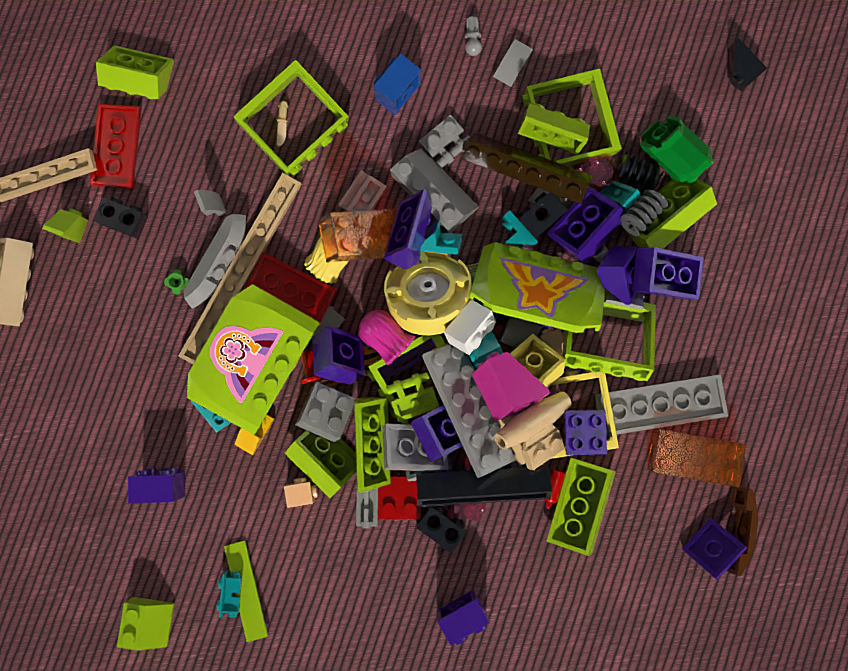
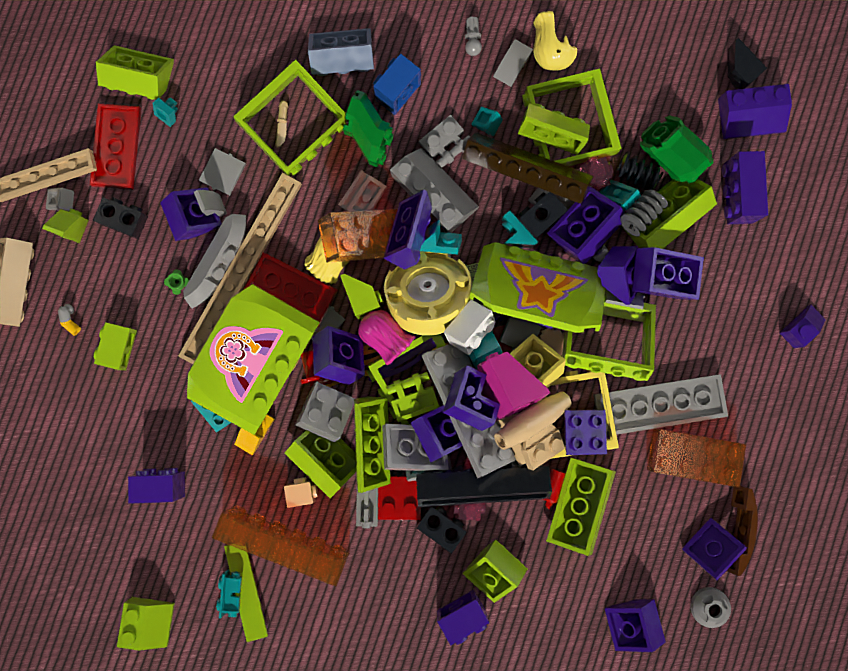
(59, 199): none -> light grey slope
(65, 319): none -> arm
(114, 346): none -> lime brick
(165, 110): none -> teal tile
(186, 216): none -> dark purple slope
(222, 172): none -> light grey piece
(281, 545): none -> clear orange brick
(340, 52): none -> sand blue slope
(361, 296): none -> lime slope
(368, 129): none -> green brick
(466, 401): none -> dark purple brick
(487, 121): none -> teal slope
(495, 571): none -> lime slope
(548, 50): none -> light yellow piece
(635, 626): none -> dark purple slope
(701, 603): none -> light grey piece
(745, 187): none -> dark purple brick
(755, 111): none -> dark purple slope
(803, 327): none -> dark purple slope

